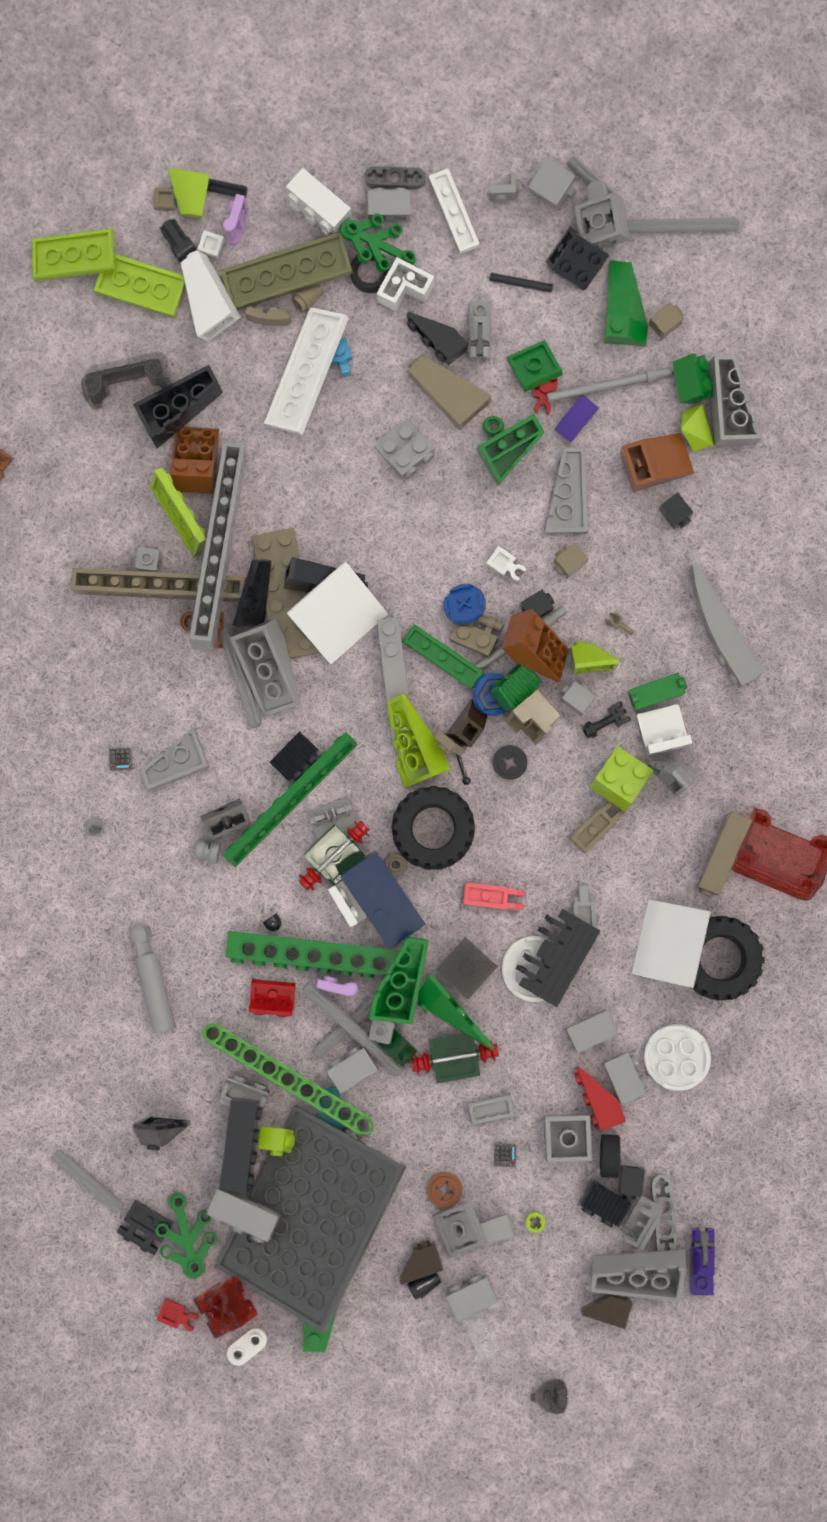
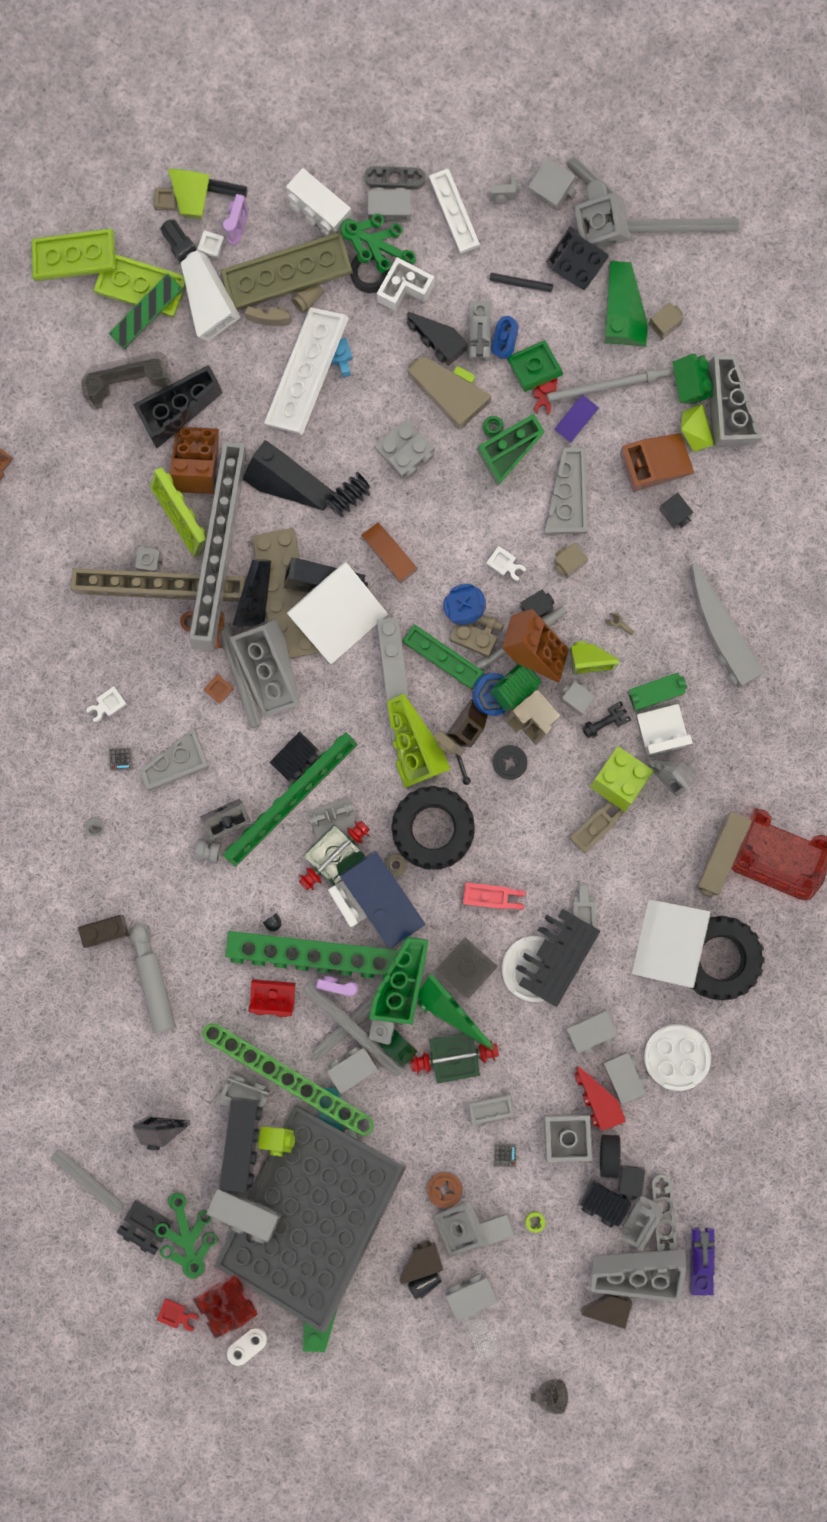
(103, 931): none -> dark brown brick
(109, 702): none -> white plate
(146, 311): none -> tile
(218, 689): none -> dark orange plate
(280, 476): none -> black wedge
(348, 495): none -> black piece
(389, 552): none -> dark orange slope
(464, 374): none -> lime tile
(505, 338): none -> blue plate

